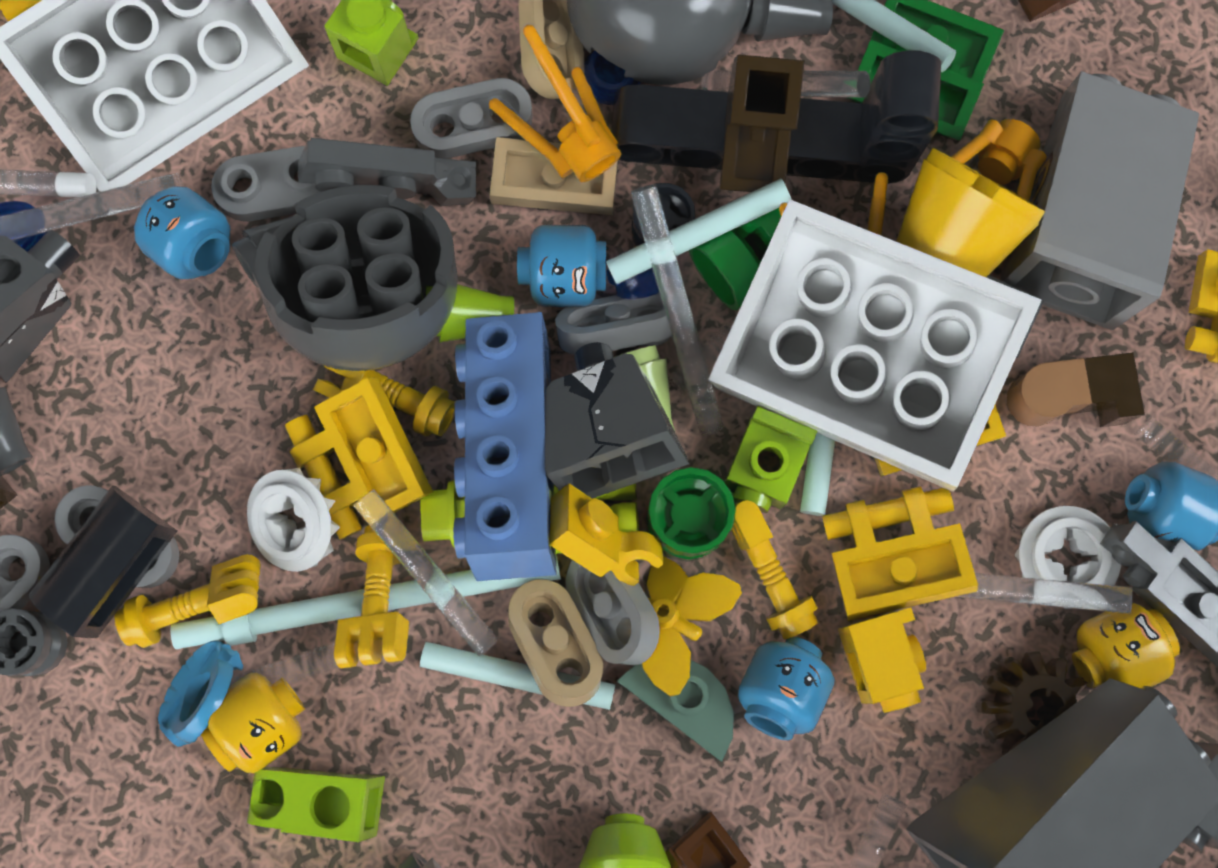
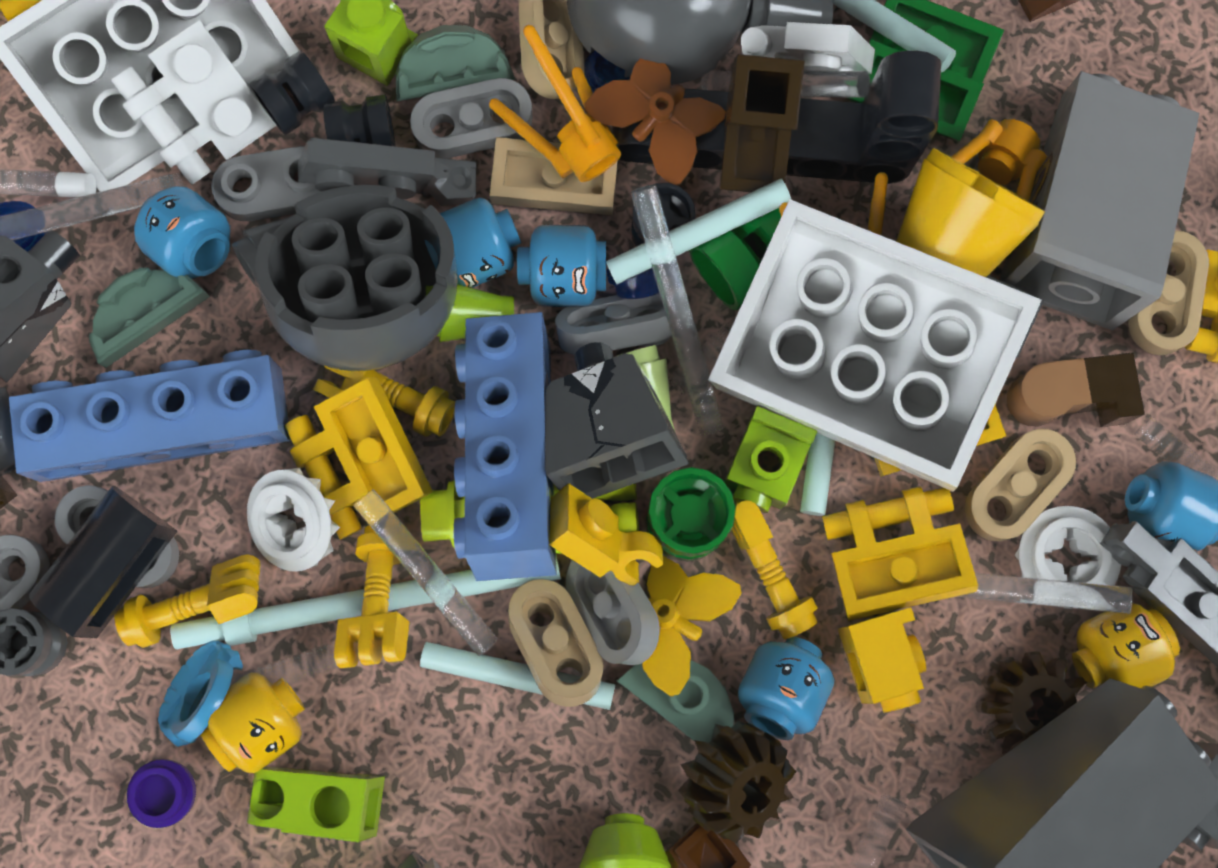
(139, 308): none -> sand green plate
(148, 417): none -> medium blue brick
(161, 793): none -> dark purple plate
(210, 90): none -> white plate
(302, 82): none -> black wheel
(360, 123): none -> black wheel
(449, 59): none -> sand green plate
(480, 241): none -> dark azure head
(658, 107): none -> dark orange piece
(737, 781): none -> dark brown gear
(819, 45): none -> white plate
(1018, 487): none -> tan plate
(1179, 302): none -> tan plate

